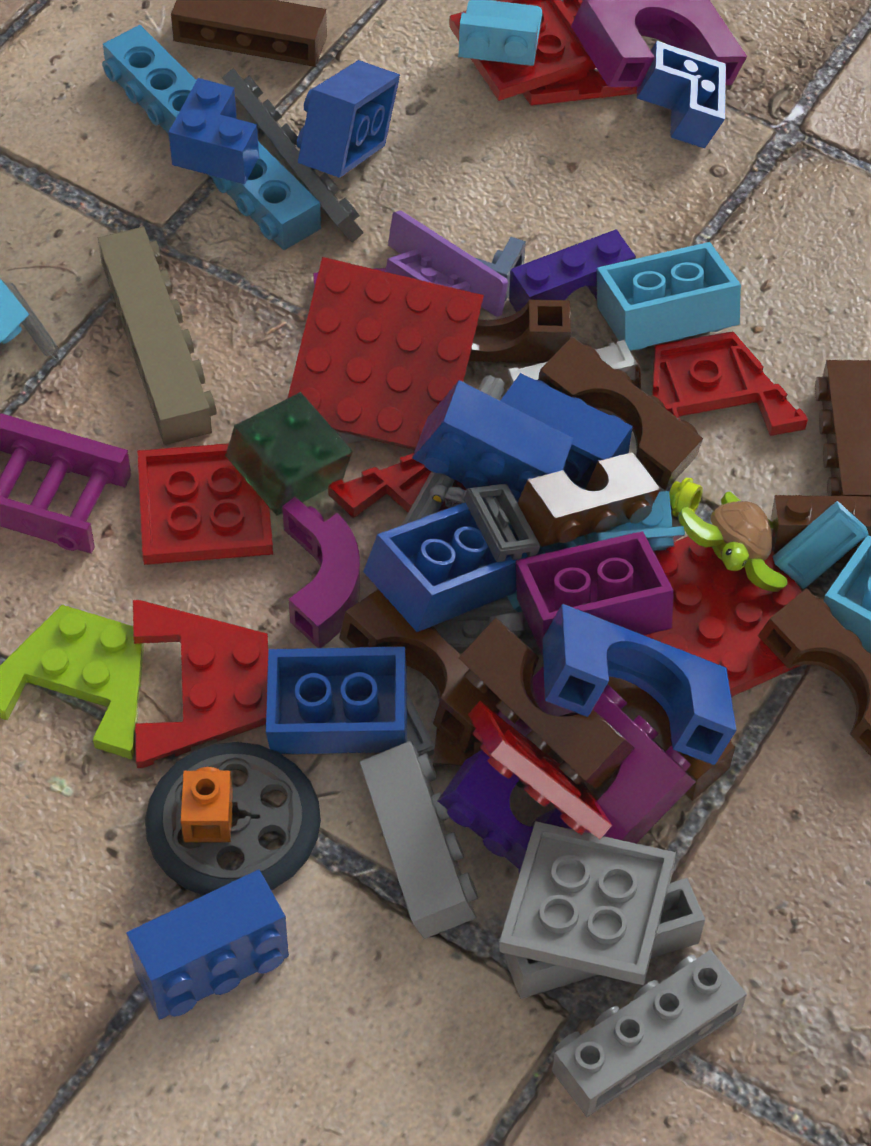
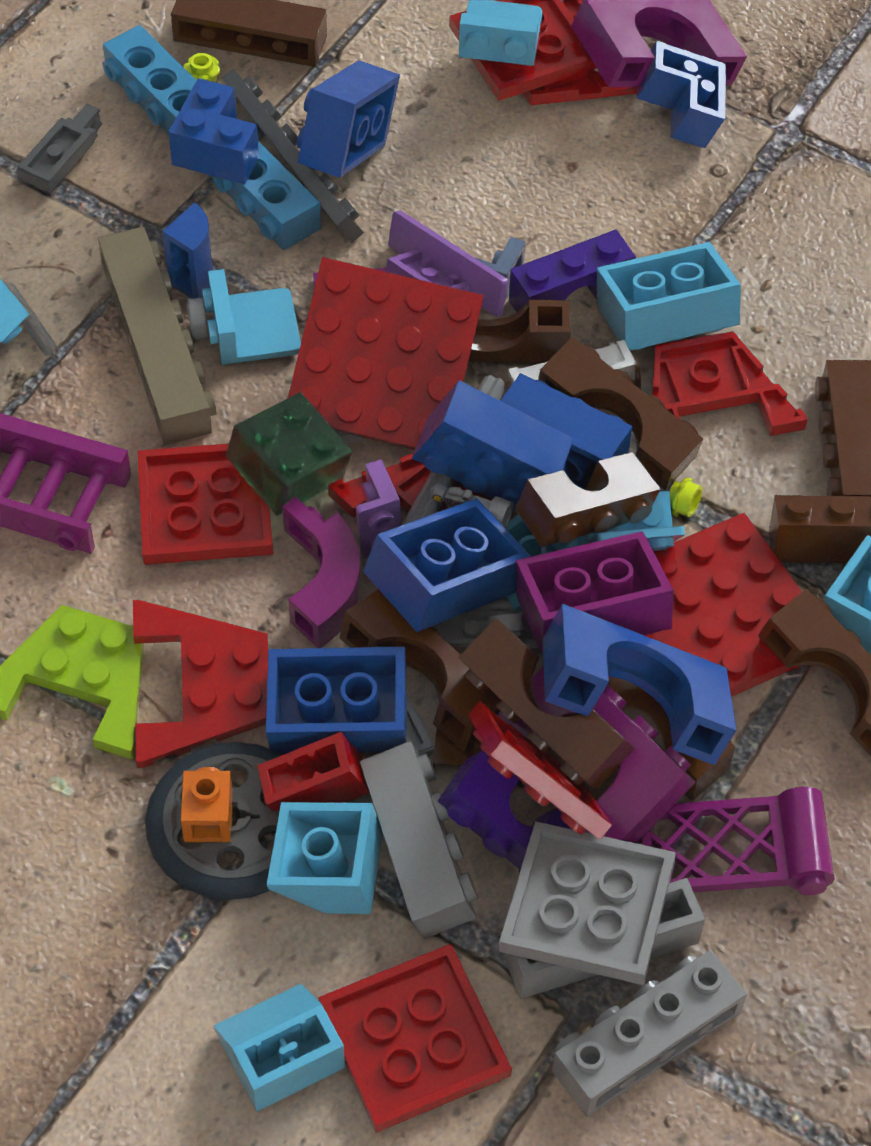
(60, 149): none -> dark grey hinge
(189, 252): none -> blue brick
(197, 318): none -> light grey tile
(203, 67): none -> neon yellow plate
(209, 945): blue brick -> none
(250, 323): none -> medium azure bracket
(281, 1046): none -> medium azure slope
(315, 774): none -> red arch
(327, 855): none -> medium azure slope
(381, 507): none -> medium lavender bracket
(415, 1037): none -> red plate
(494, 522): dark grey tile -> none
(739, 538): animal -> none
(797, 835): none -> magenta piece
(820, 545): medium azure tile -> none

